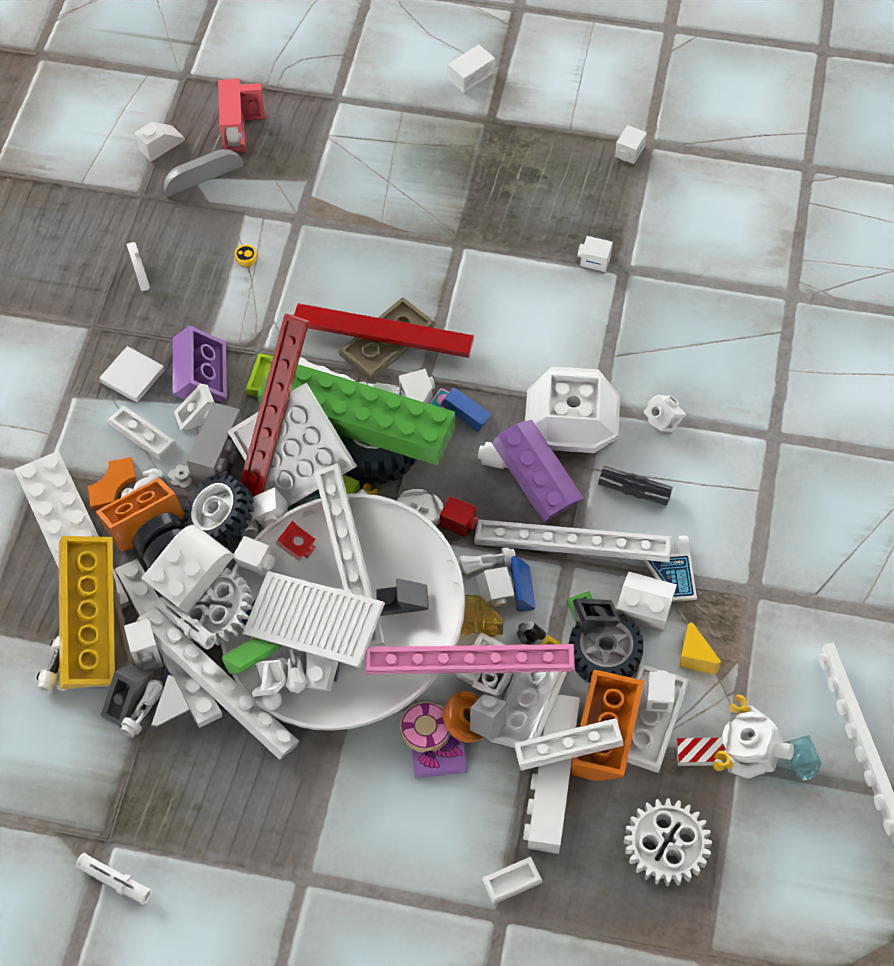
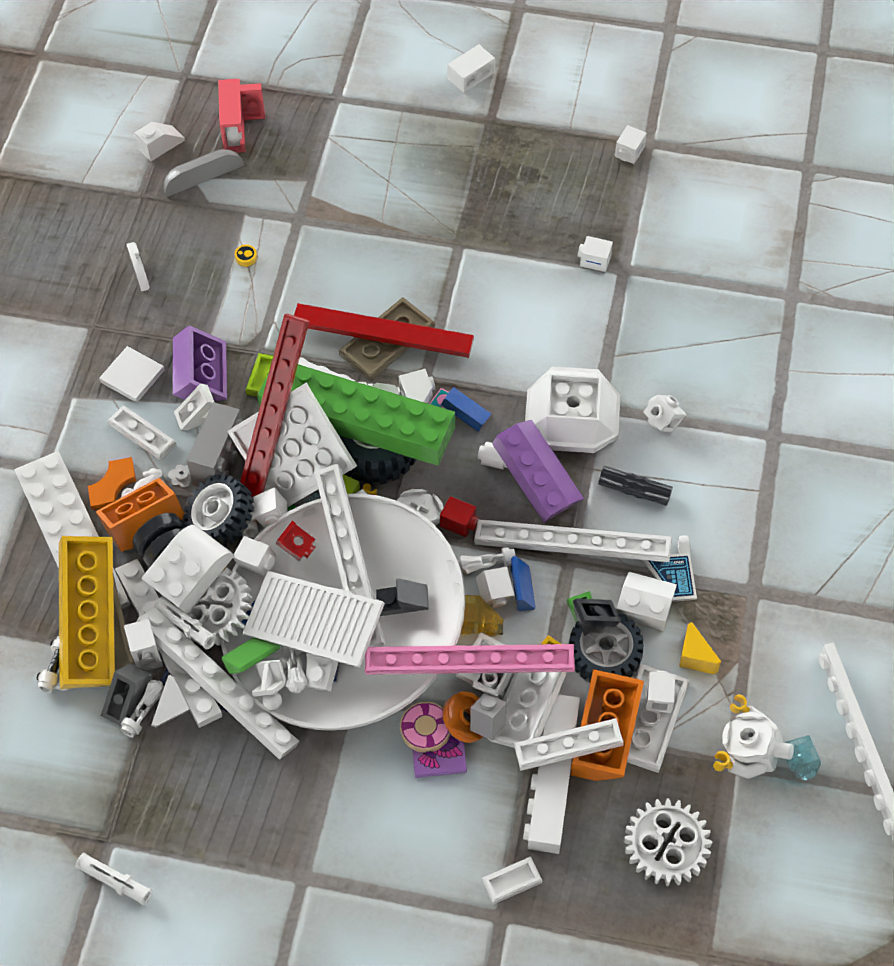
(530, 632): black plate -> none
(698, 751): tile -> none

